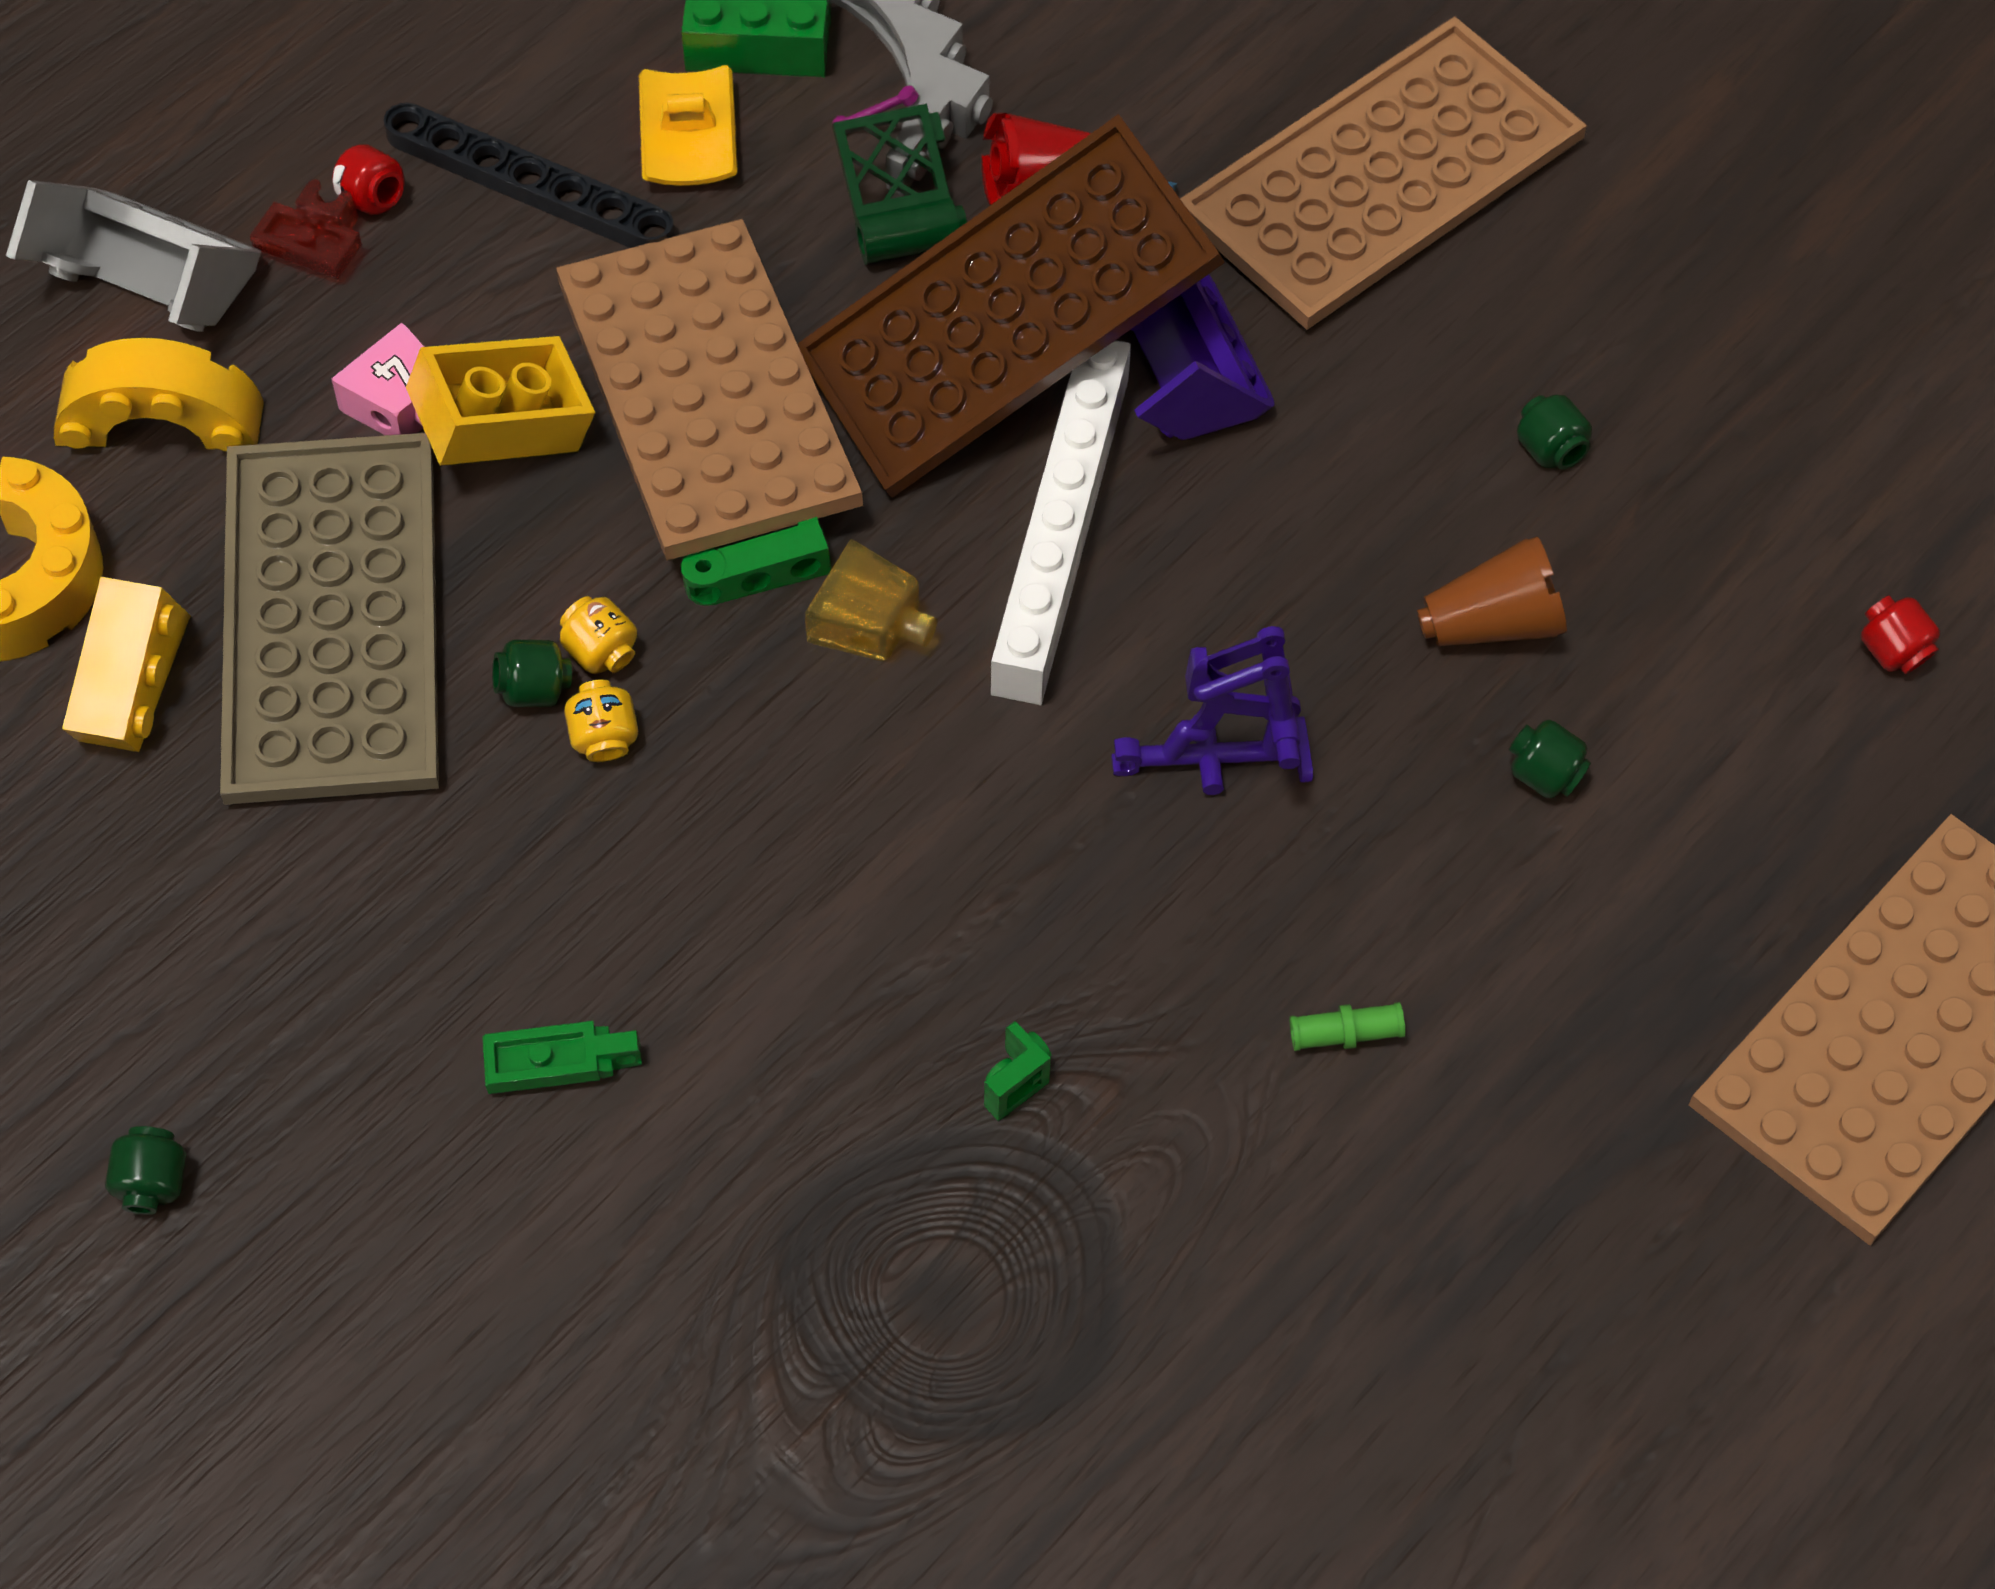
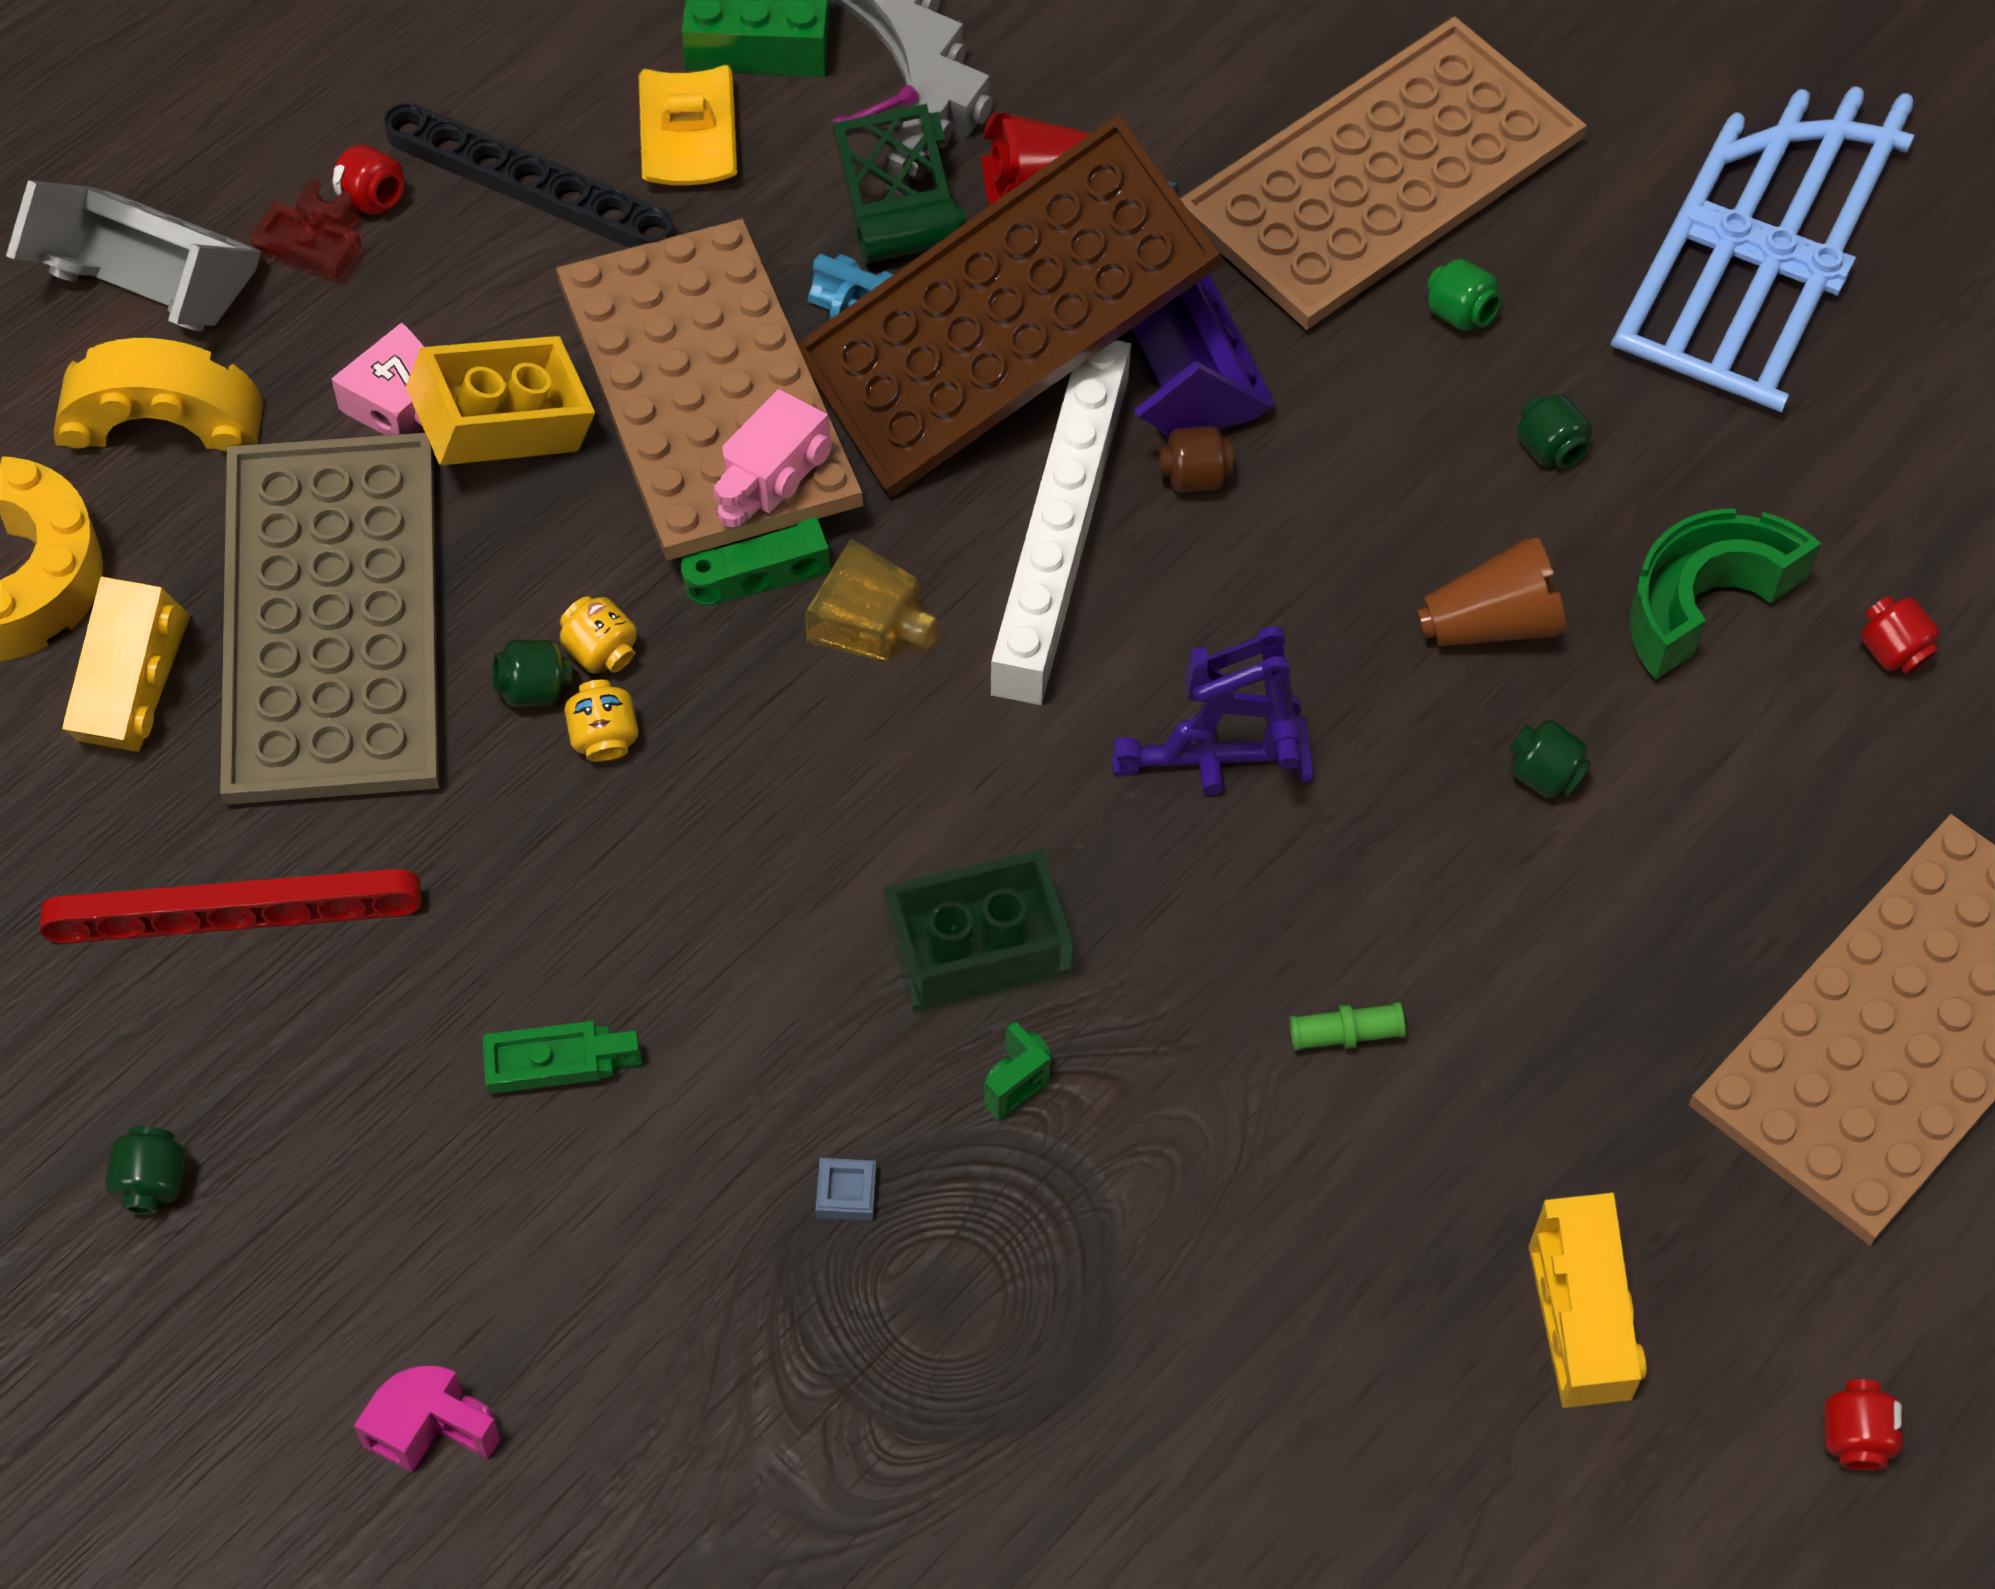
(230, 906): none -> red beam
(418, 1406): none -> dark pink brick
(770, 457): none -> bright pink hinge
(841, 283): none -> dark azure hips
(846, 1189): none -> sand blue tile
(977, 930): none -> clear green brick
(1196, 459): none -> reddish brown head
(1464, 294): none -> green head
(1586, 1300): none -> yellow wedge
(1706, 553): none -> green brick
(1771, 247): none -> light blue piece
(1863, 1426): none -> red head

